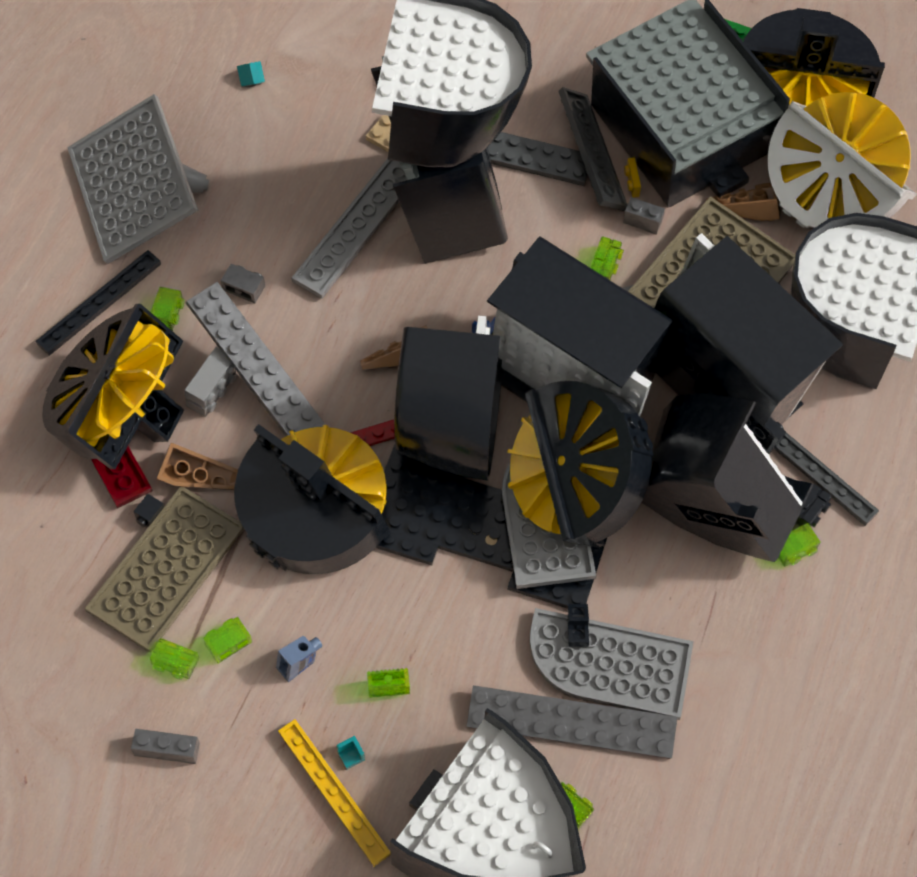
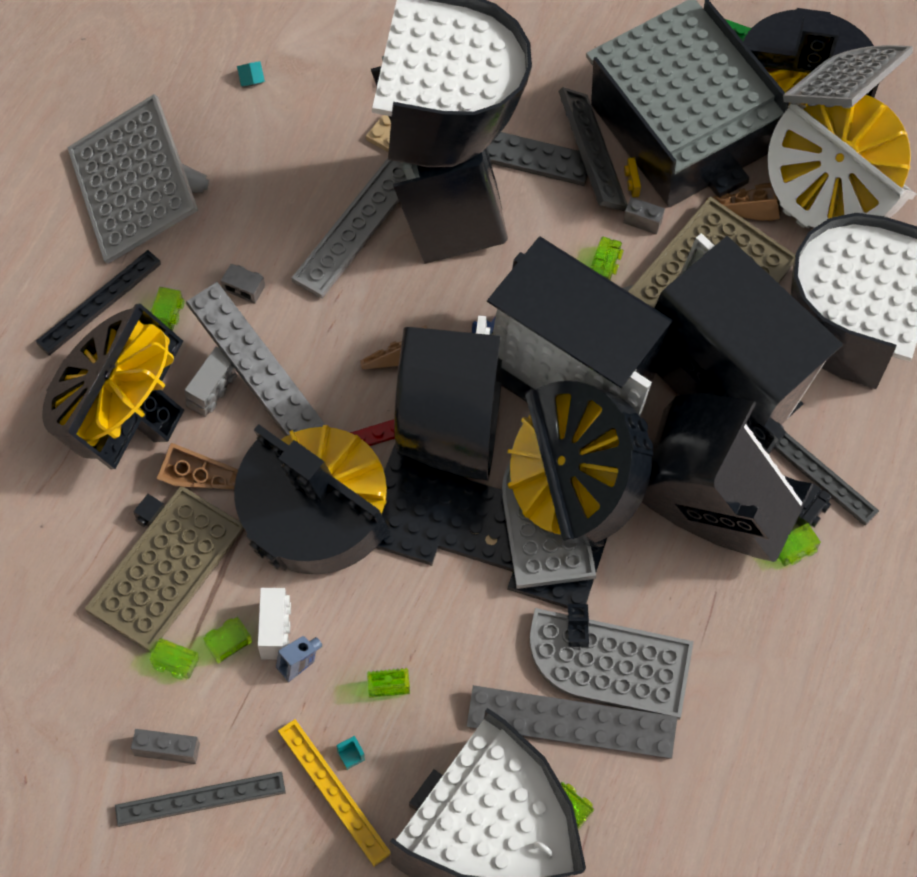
(126, 481): dark red plate -> none
(200, 799): none -> dark grey tile
(273, 622): none -> white brick
(847, 76): none -> light grey plate

